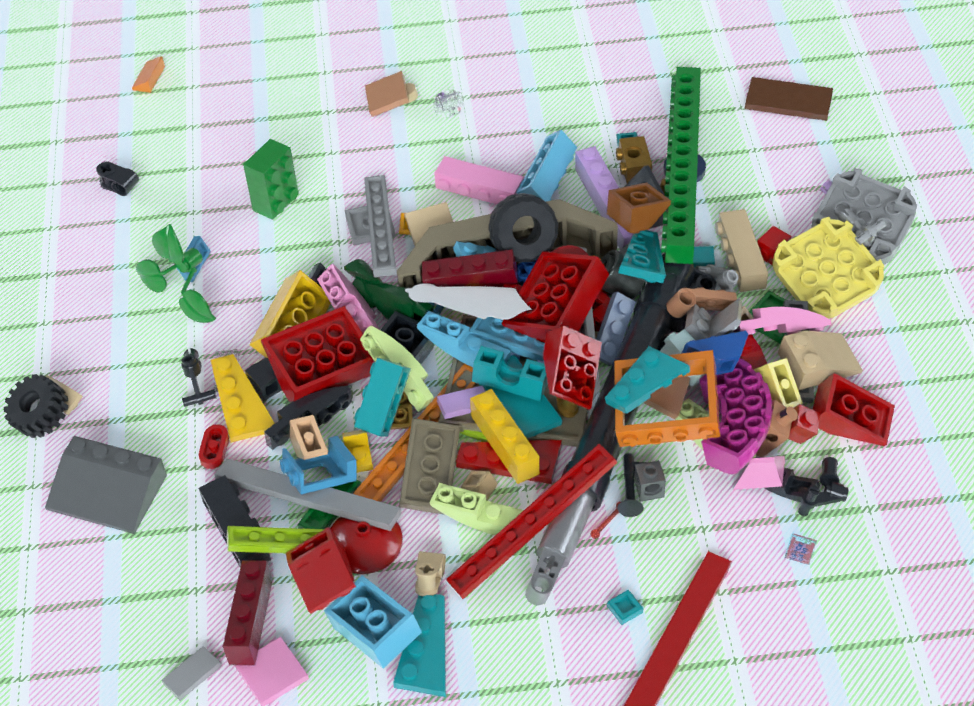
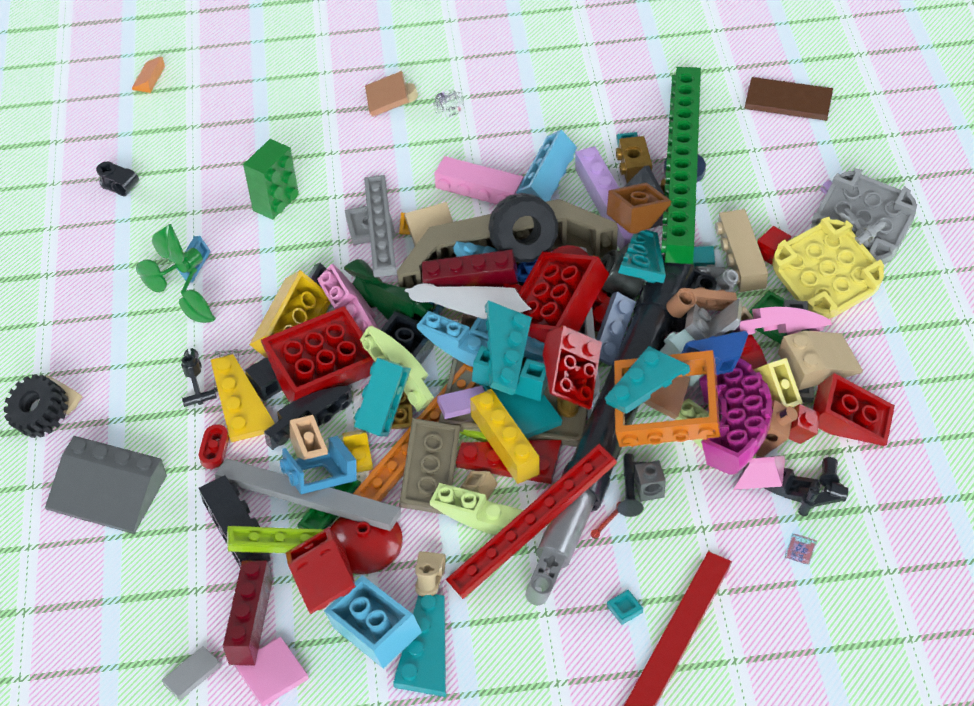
(506, 345): none -> teal wing

